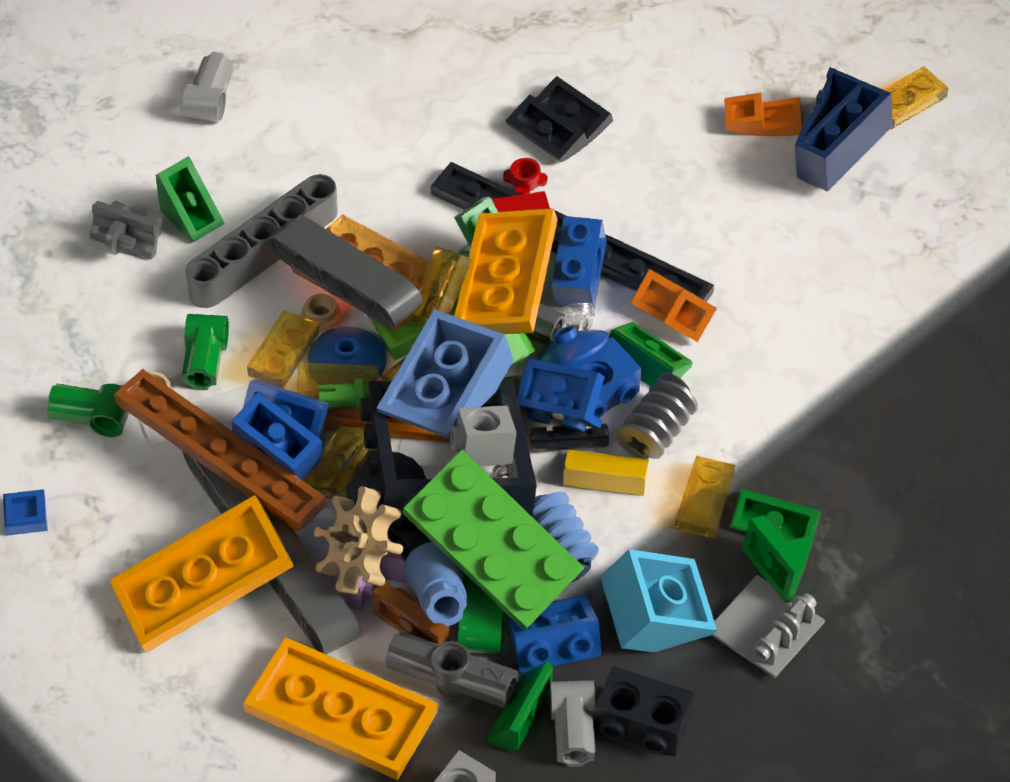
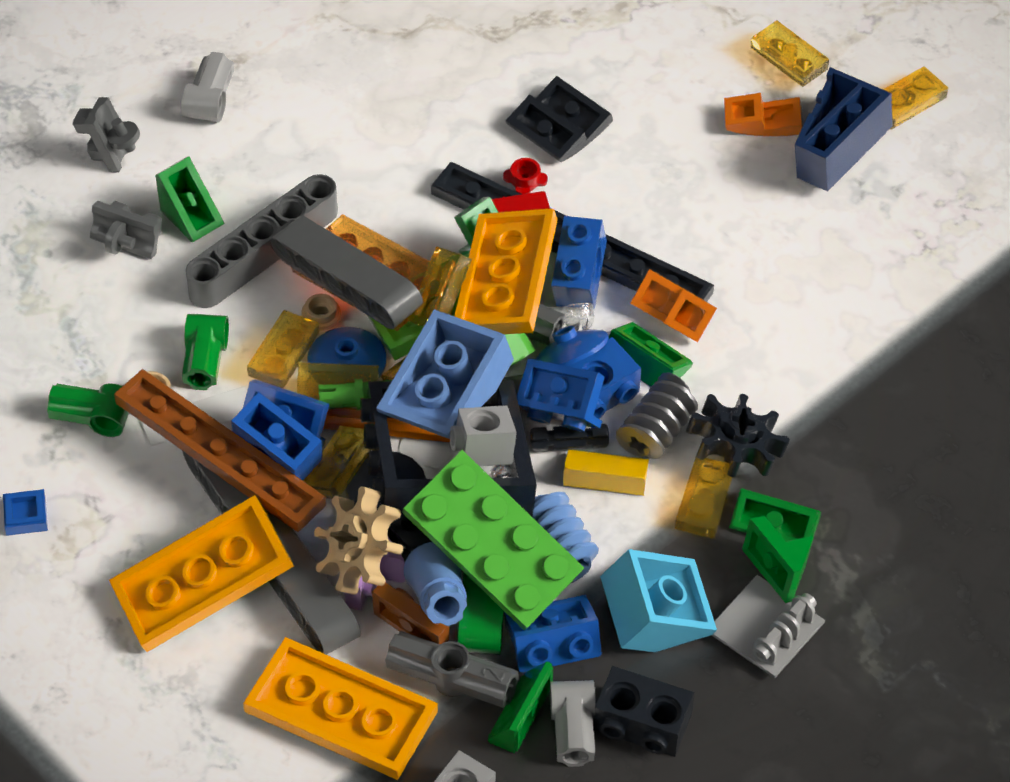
(109, 134): none -> dark grey hips
(737, 435): none -> black gear
(789, 53): none -> clear yellow plate

